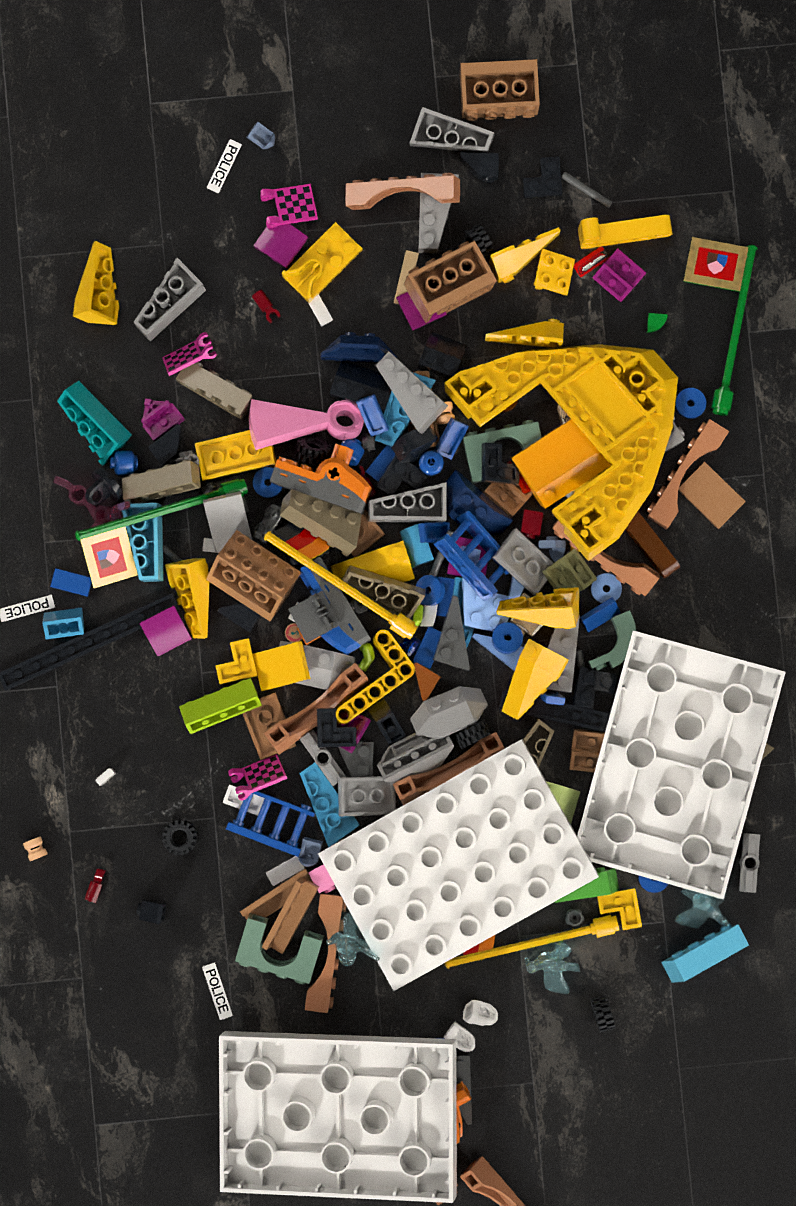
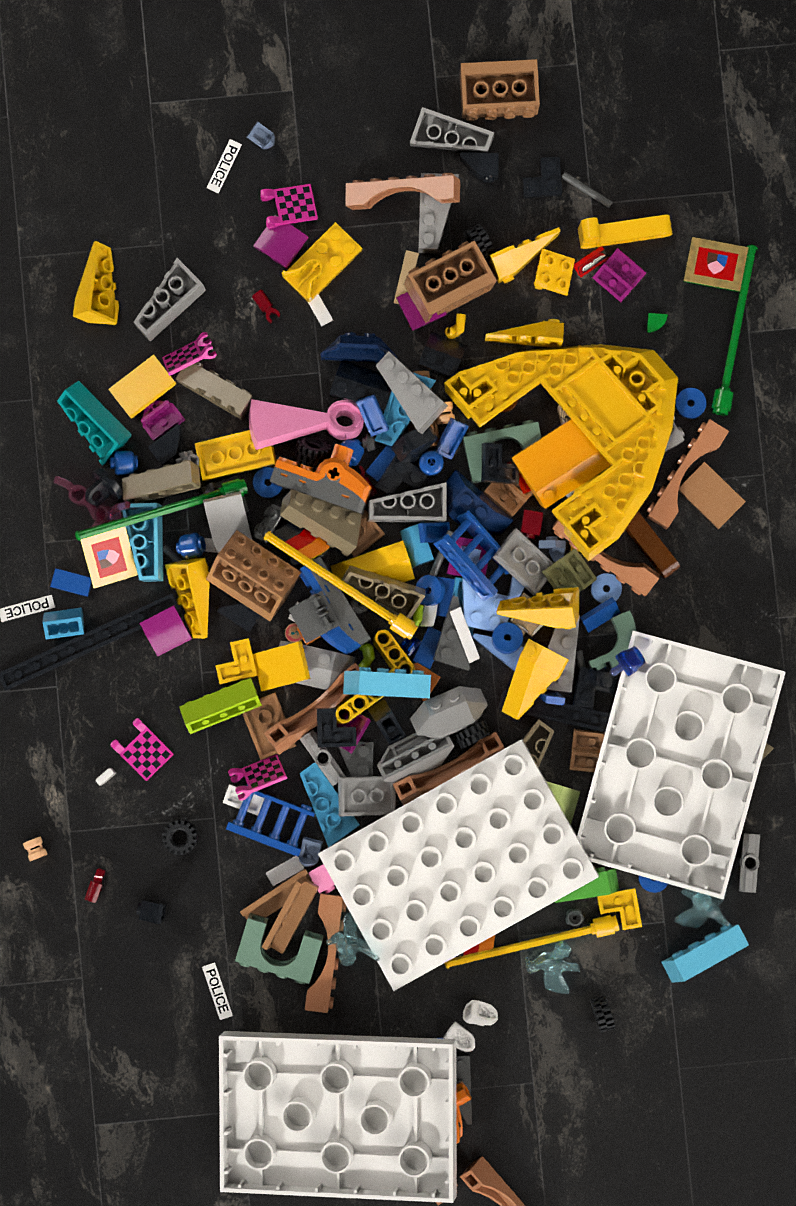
(142, 386): none -> yellow tile
(145, 752): none -> dark pink flag
(191, 545): none -> blue head
(387, 684): none -> medium azure wedge
(458, 328): none -> yellow arm
(464, 634): none -> white sticker
(629, 661): none -> clear blue piece

